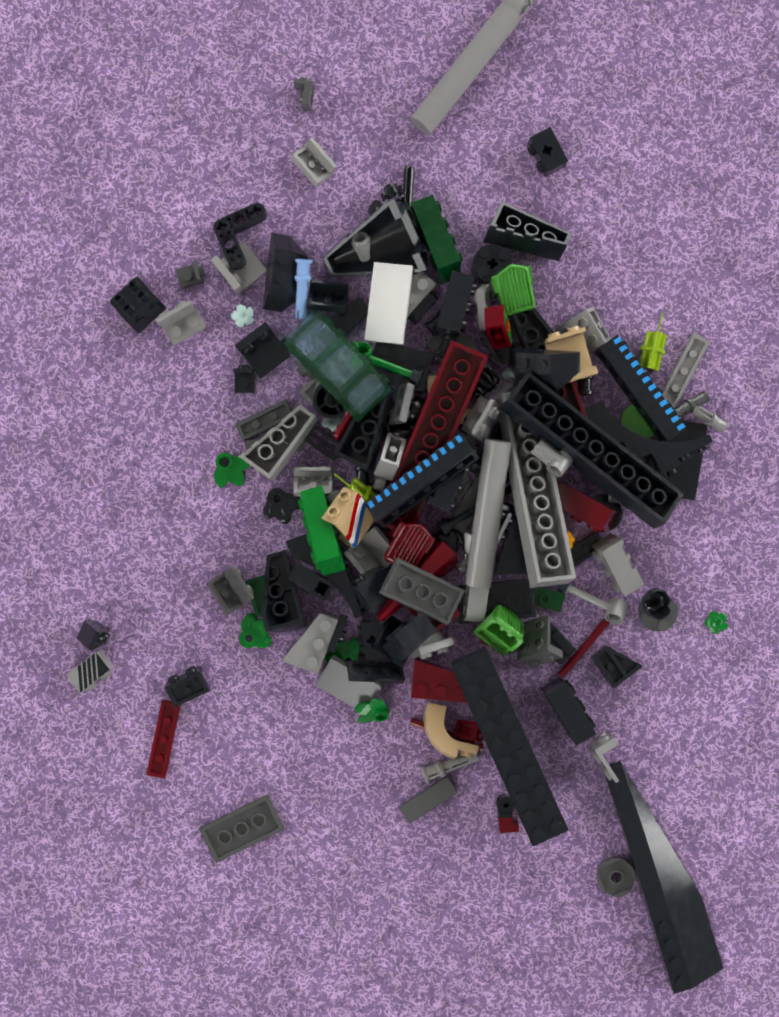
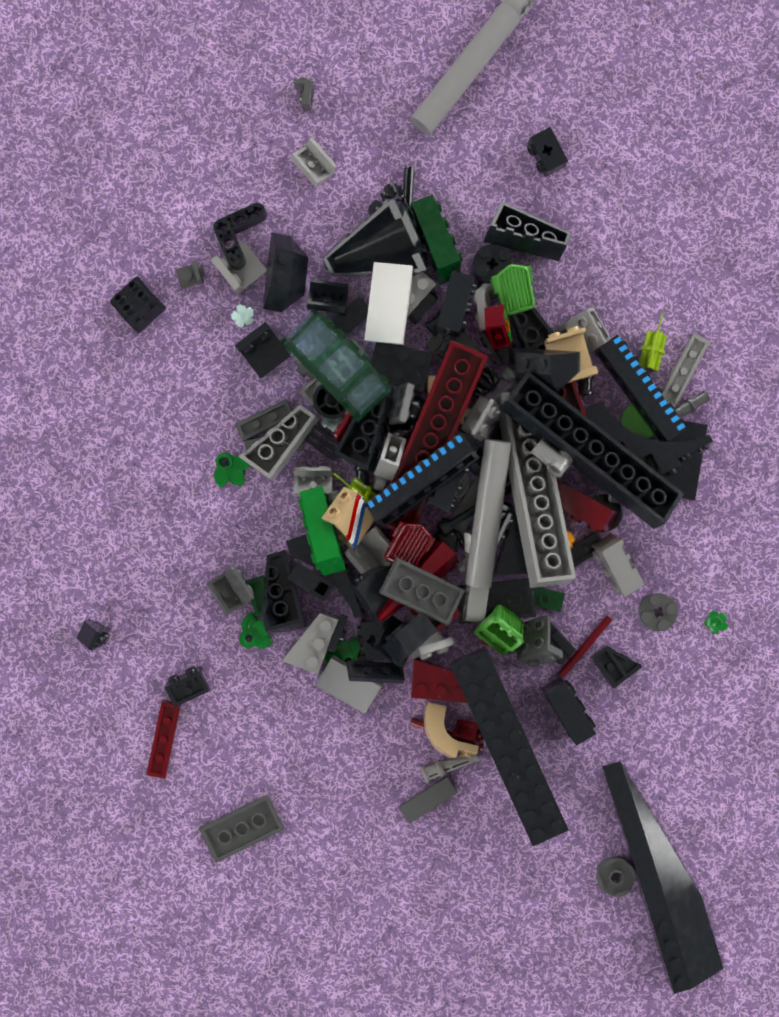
(90, 671): brick -> none
(181, 322): light grey bracket -> none
(244, 379): black bracket -> none
(282, 508): black plate -> none
(303, 278): light blue pin -> none
(361, 244): light grey cone -> none
(372, 711): green plate -> none
(414, 375): green piece -> none
(505, 817): leg -> none
(602, 744): light grey bracket -> none
(614, 610): light grey piece -> none
(656, 603): black hair -> none
(710, 419): light grey axle -> none

